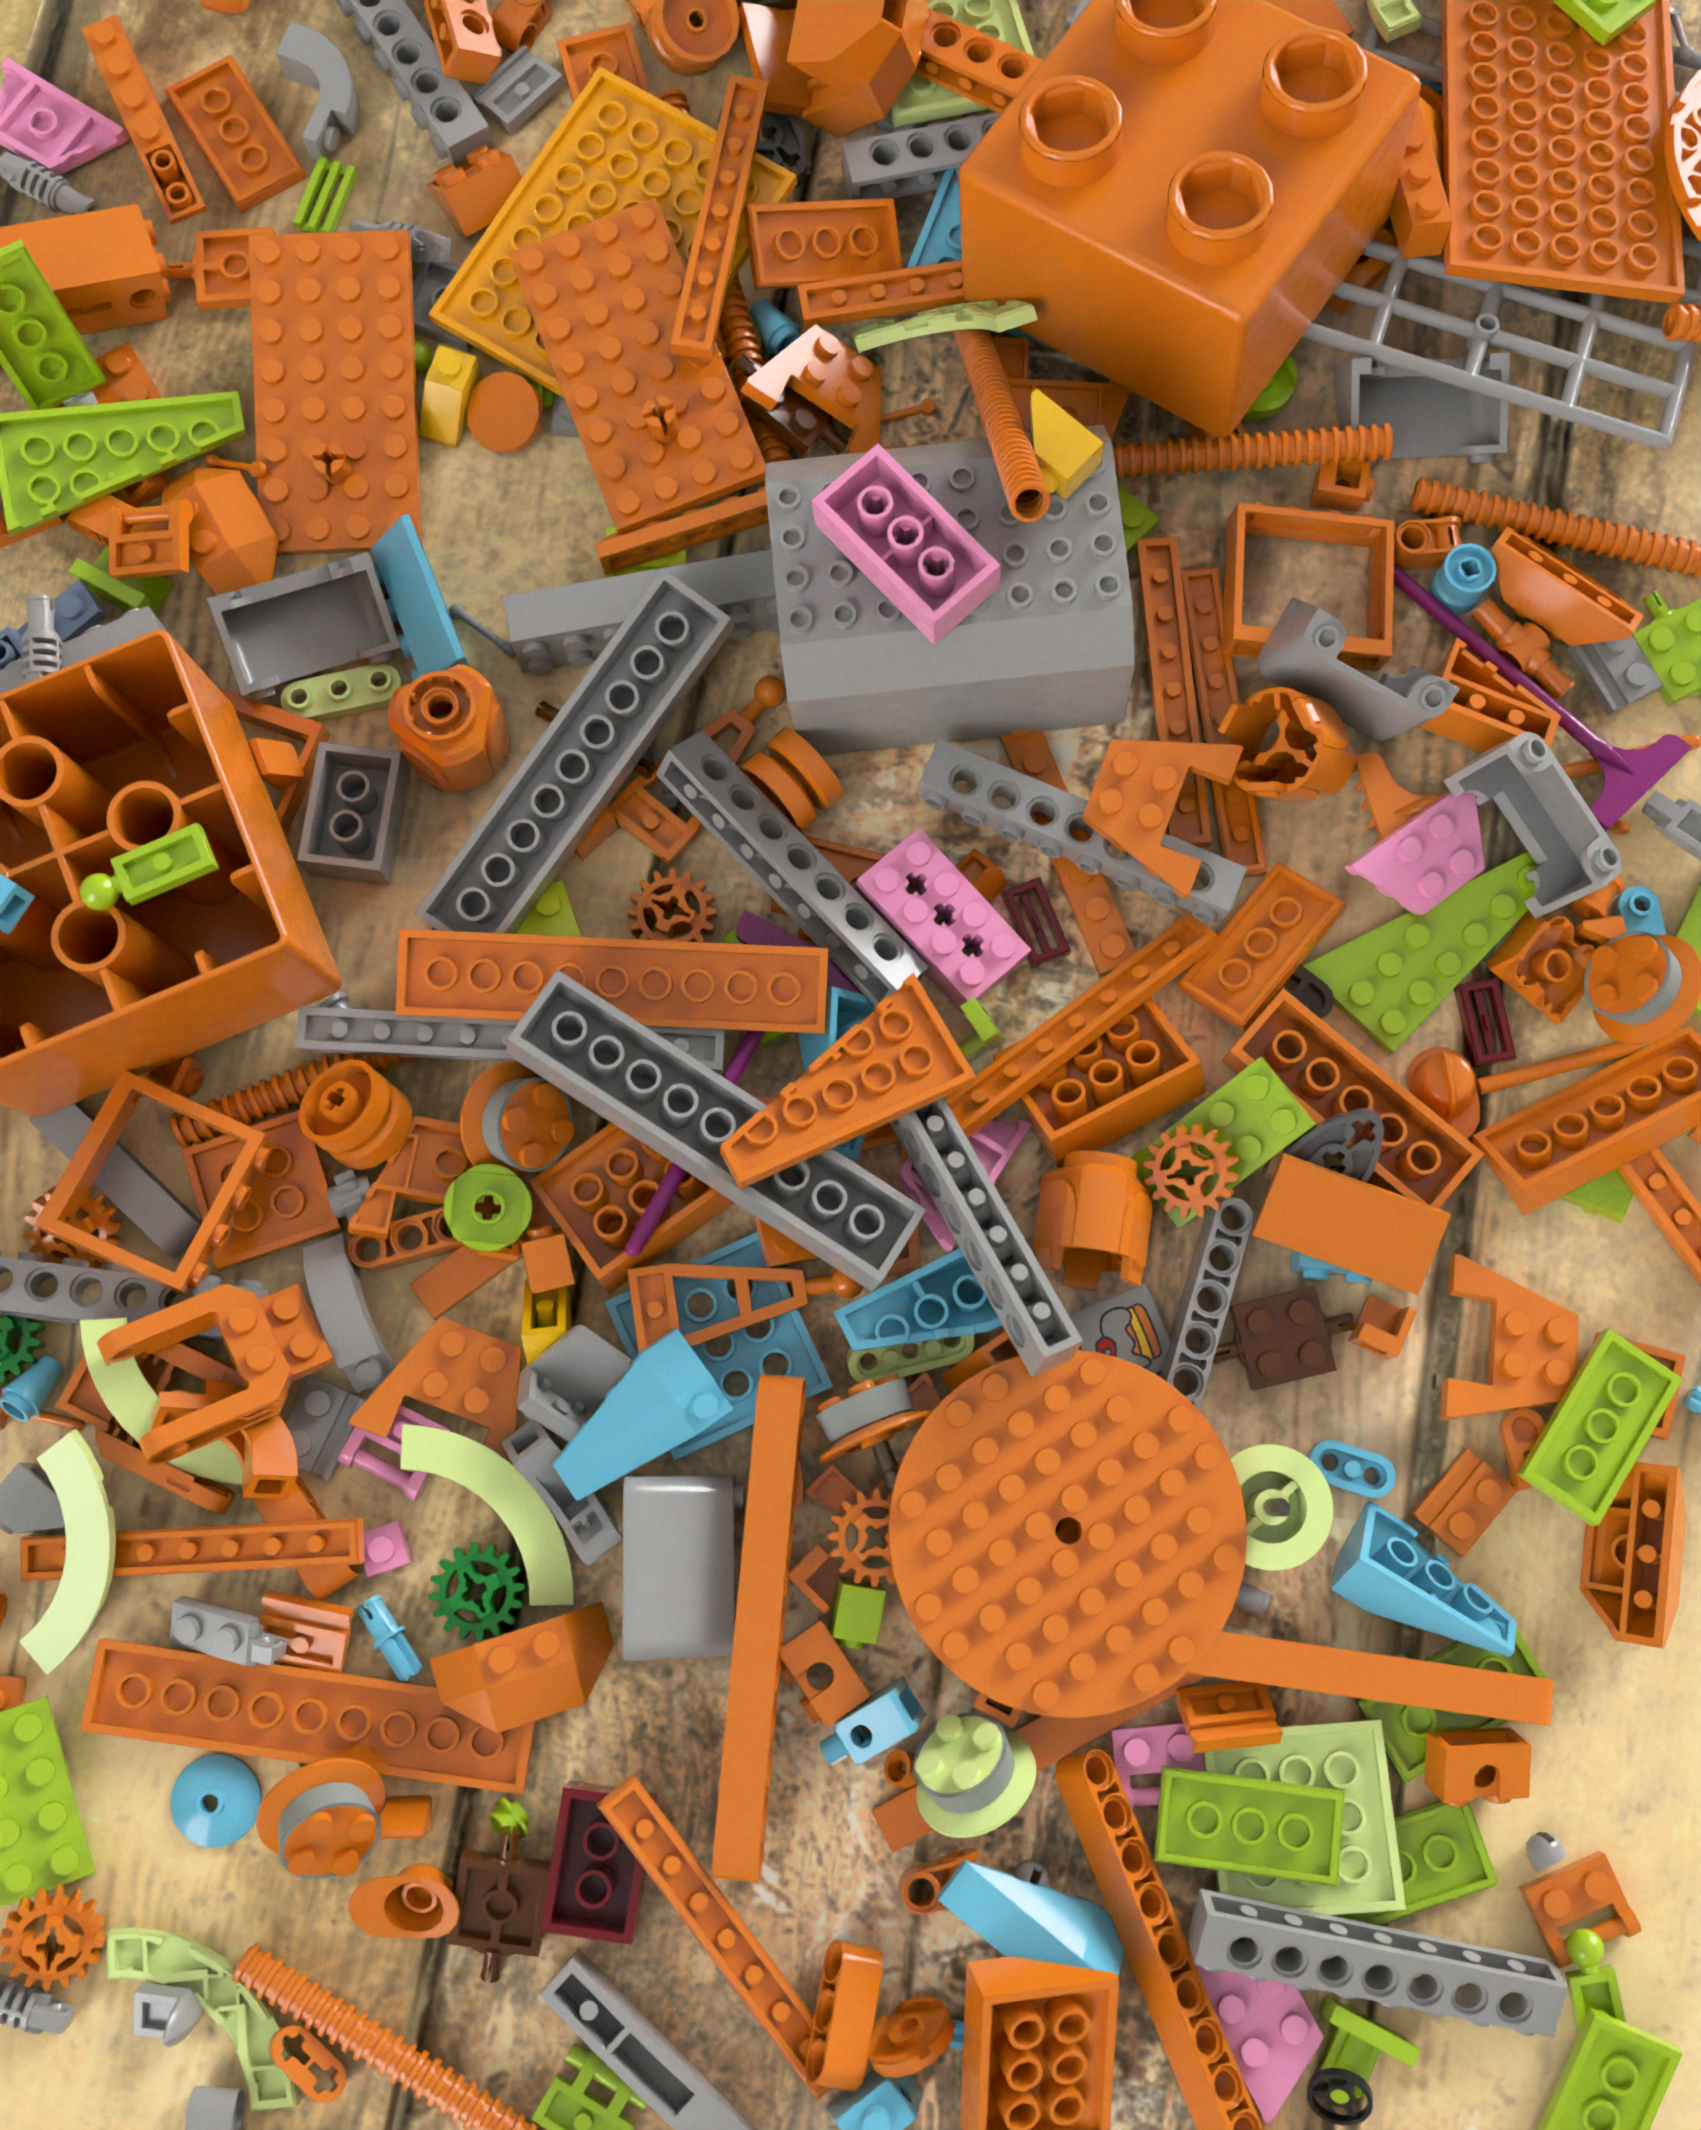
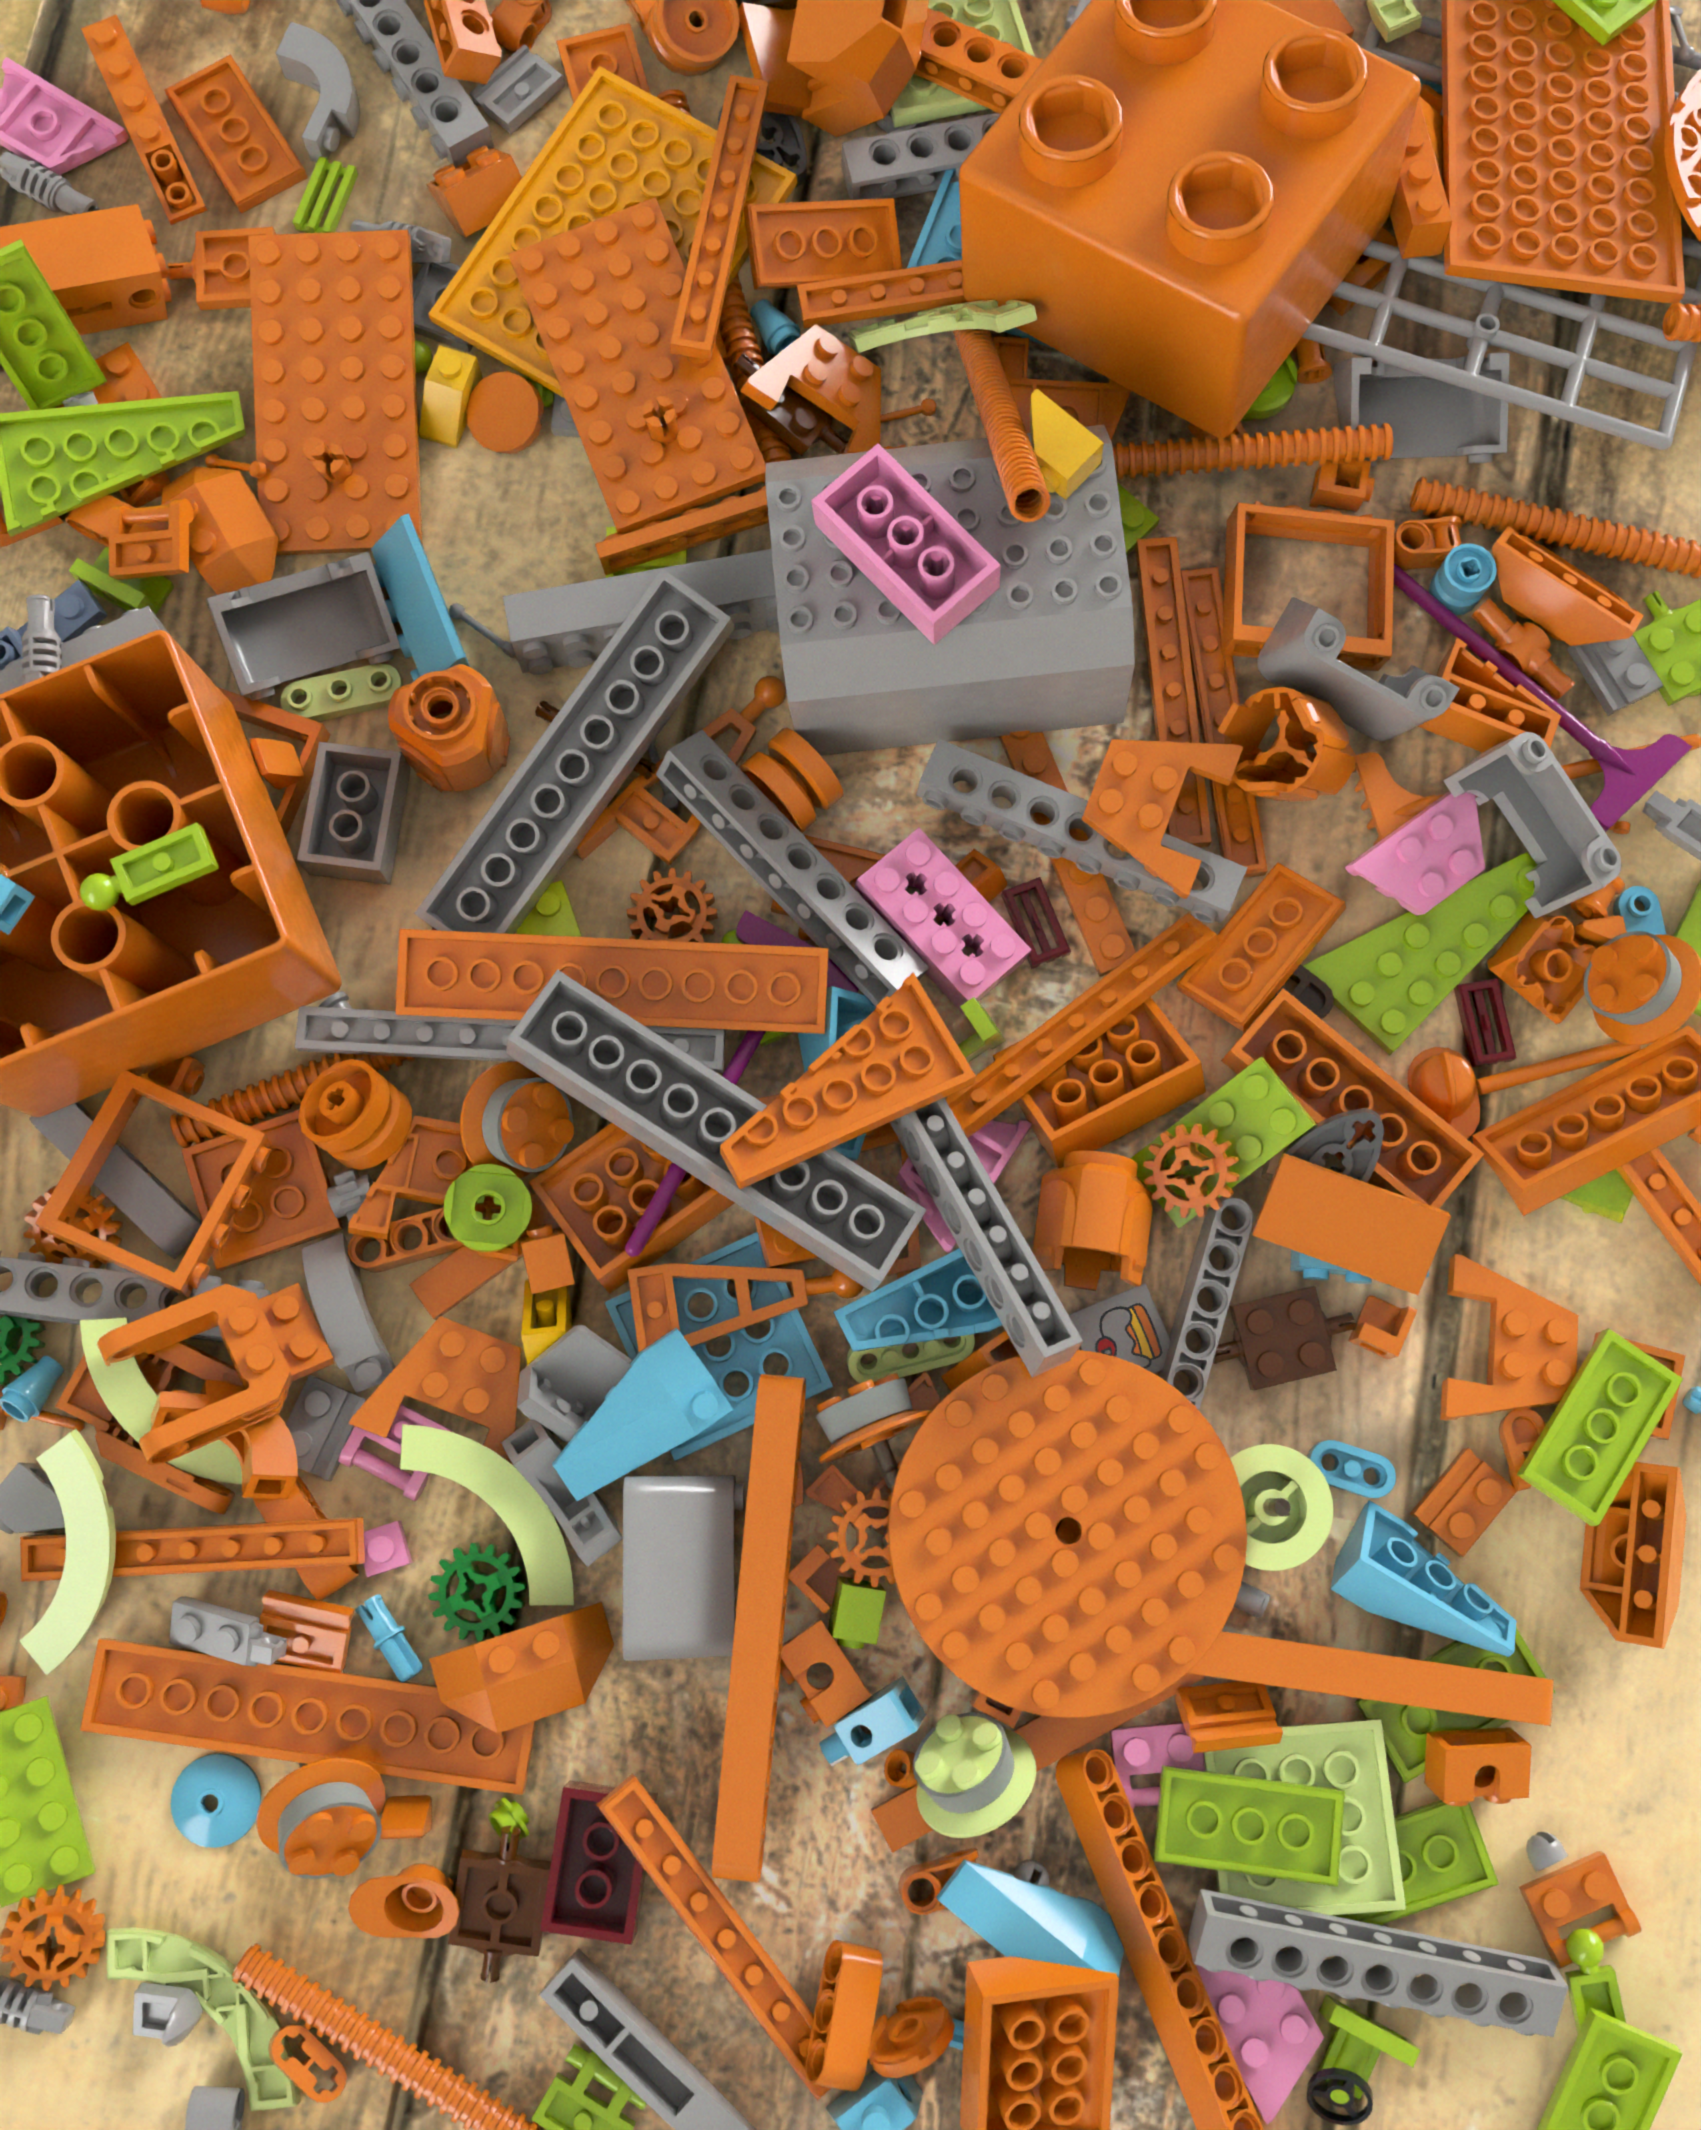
(1312, 362): none -> orange bush

